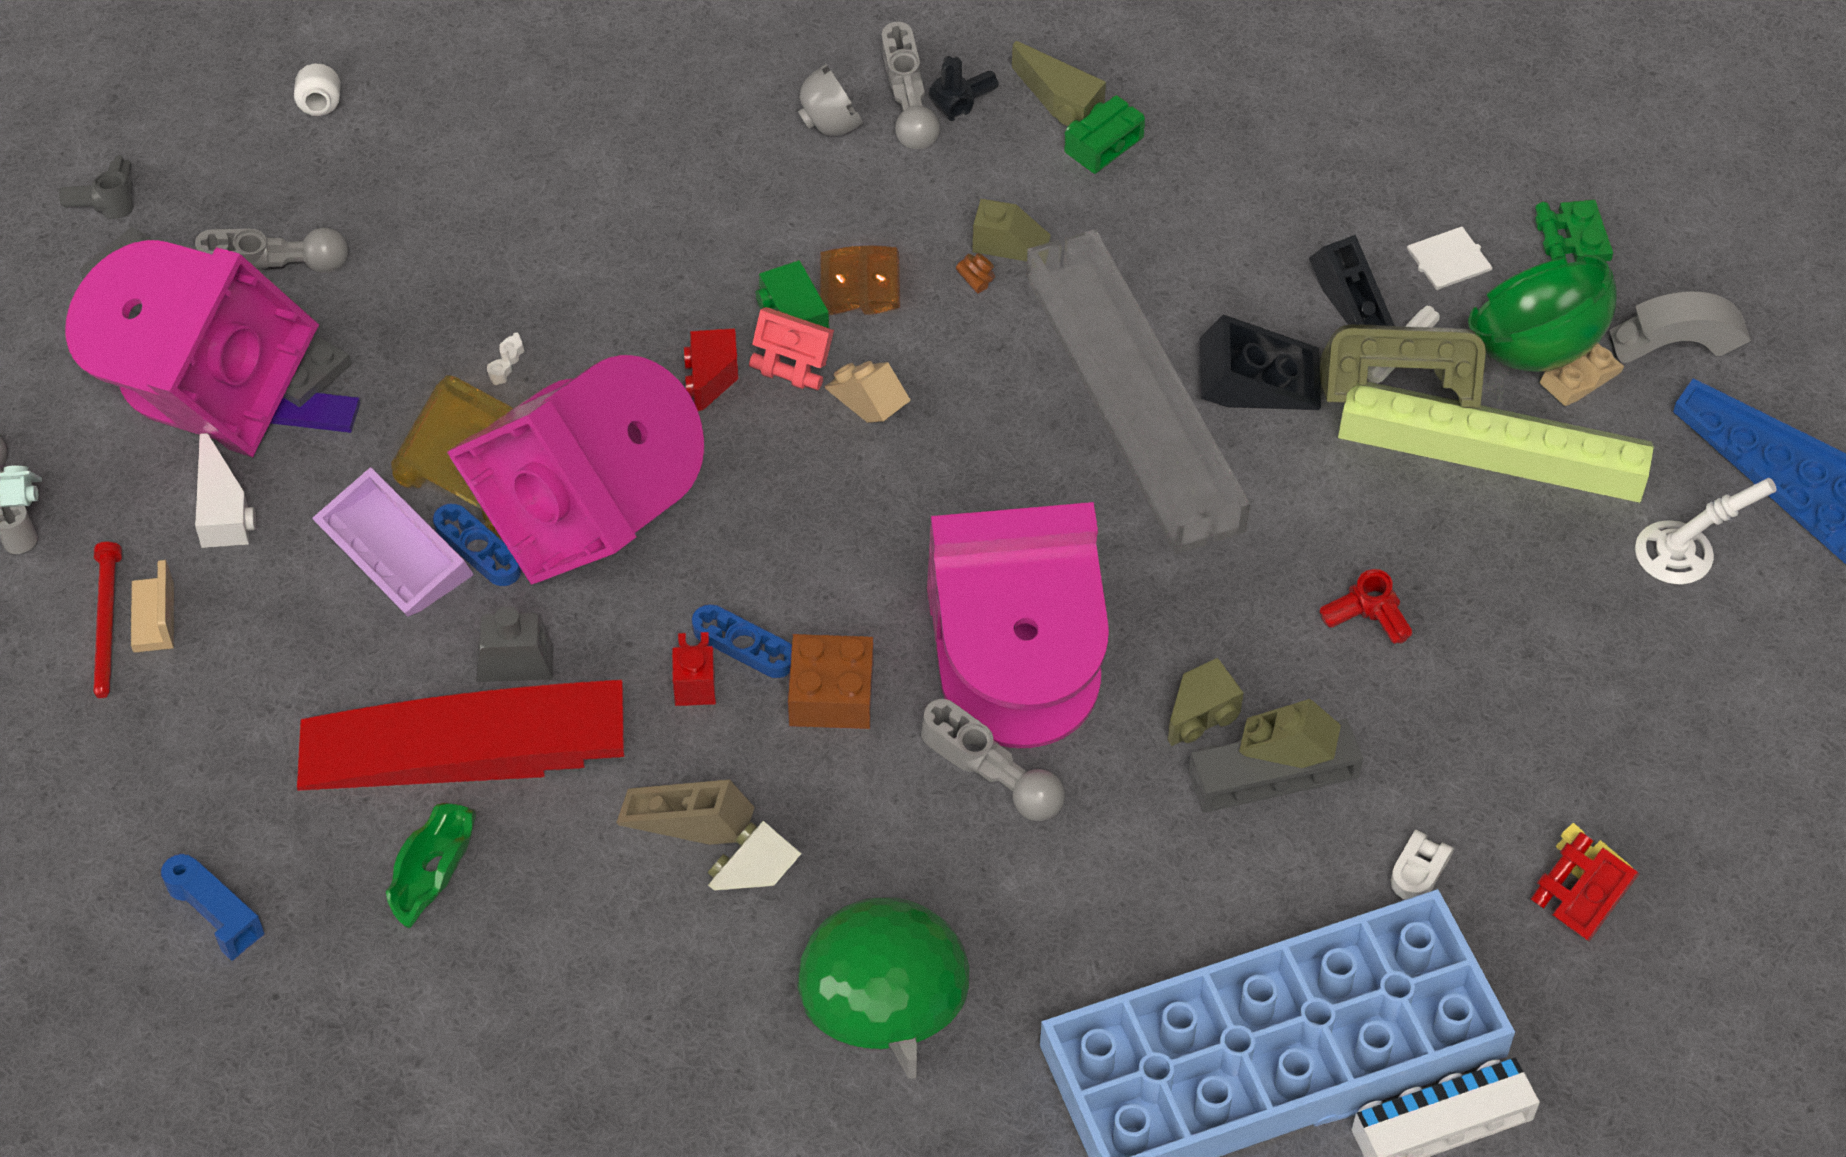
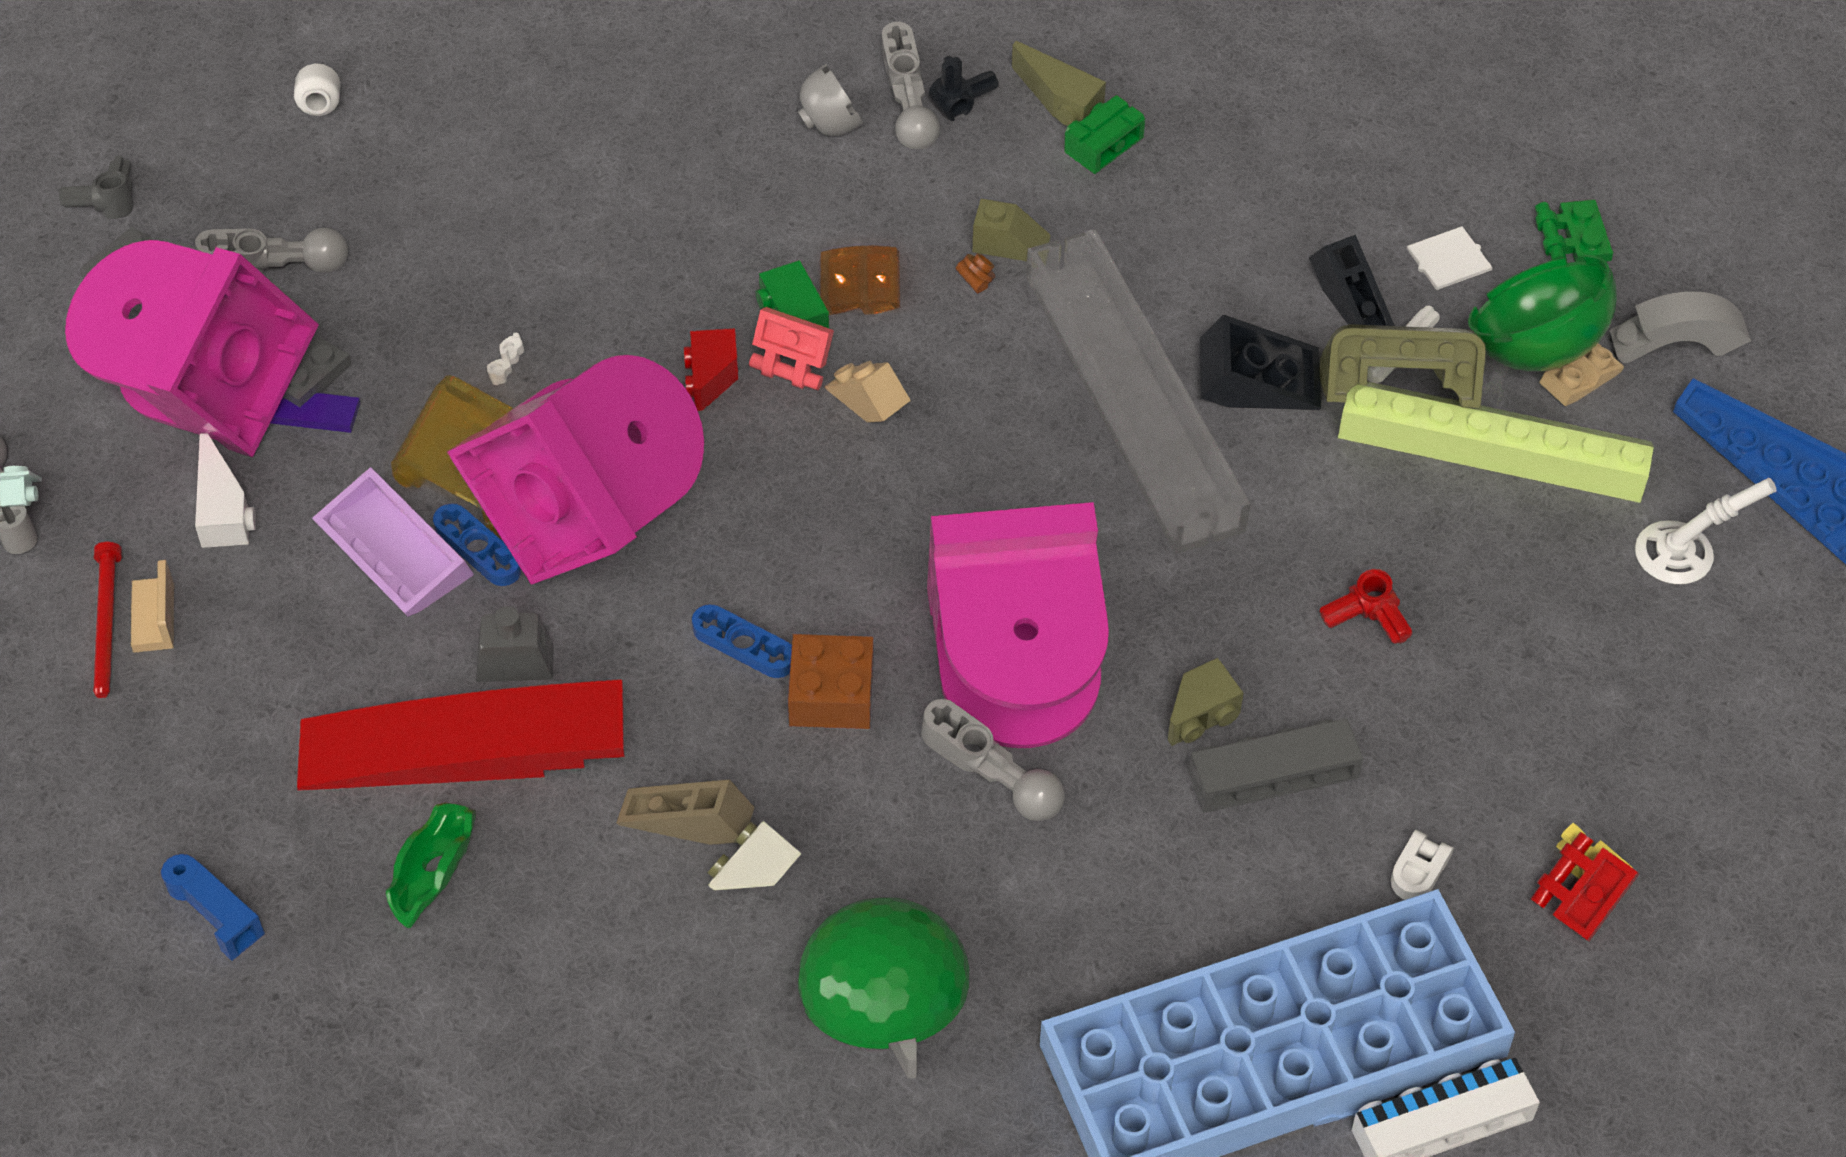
(693, 672): red brick -> none
(1291, 735): olive slope -> none

